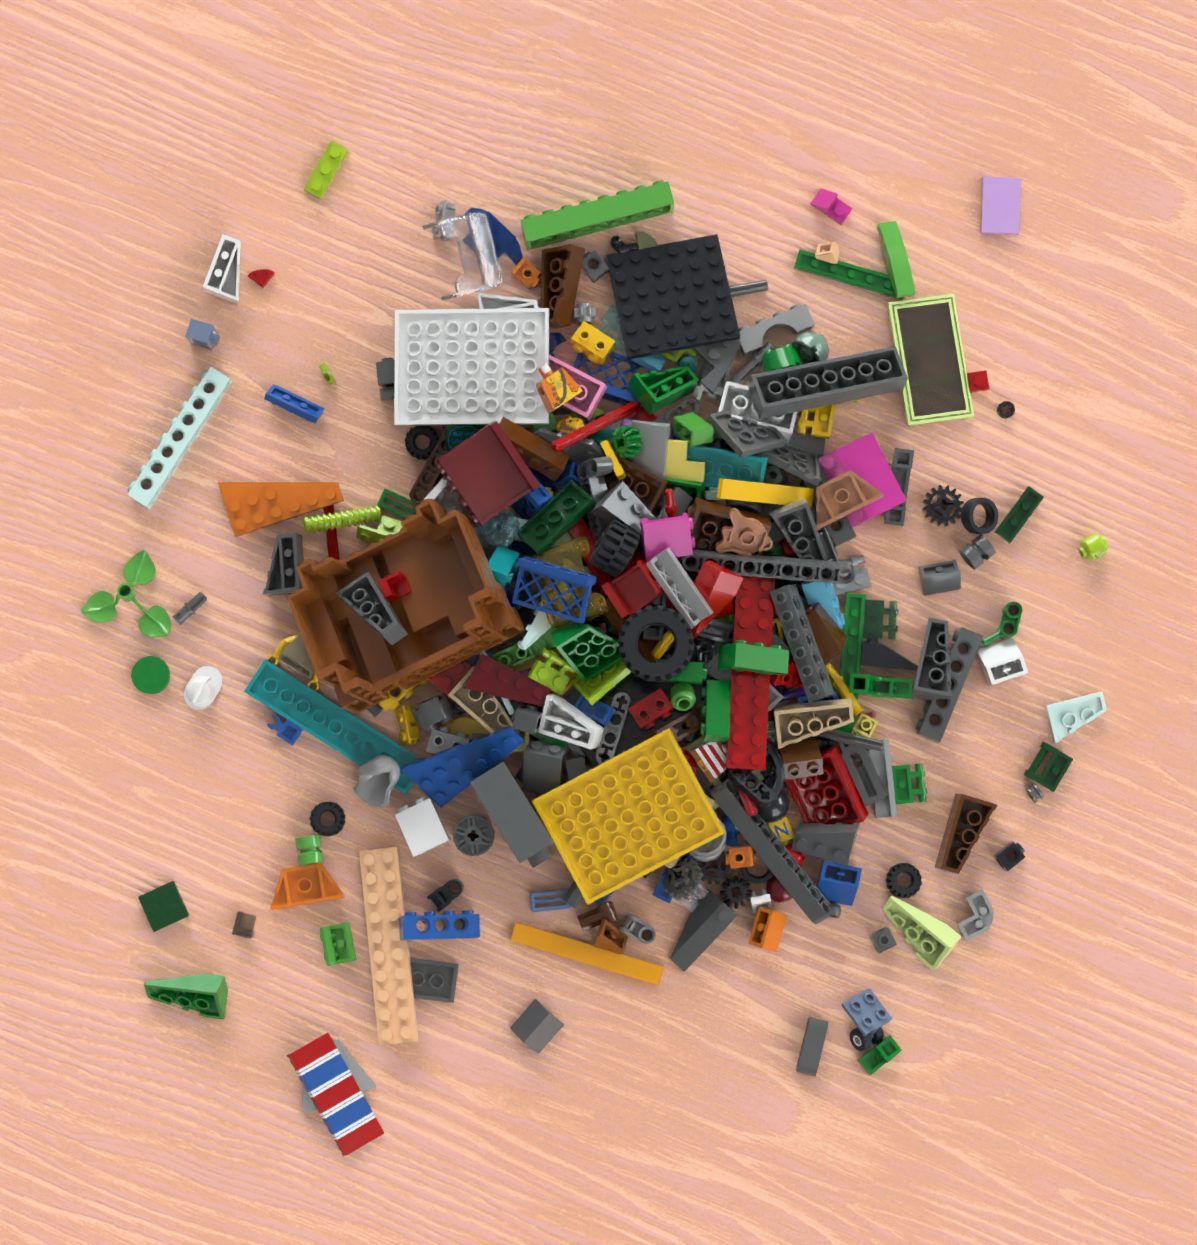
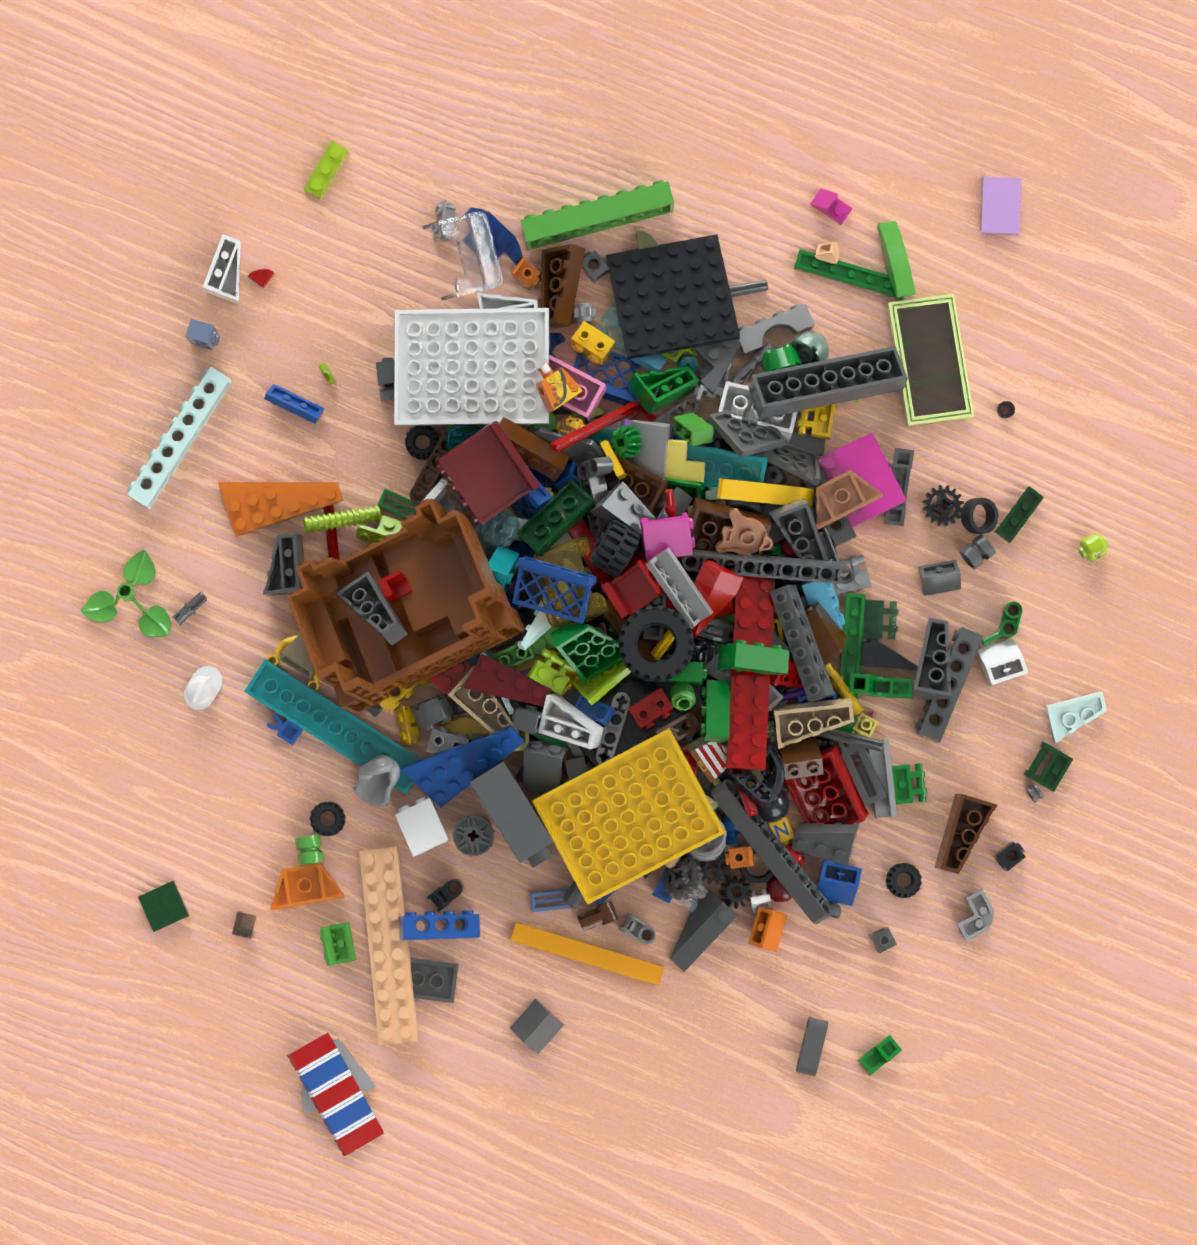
(150, 675): green tile -> none
(197, 992): green wedge -> none
(610, 938): dark orange slope -> none
(618, 245): black arm -> none
(868, 1017): sand blue plate -> none
(926, 934): yellowish green wedge -> none
(978, 381): red plate -> none

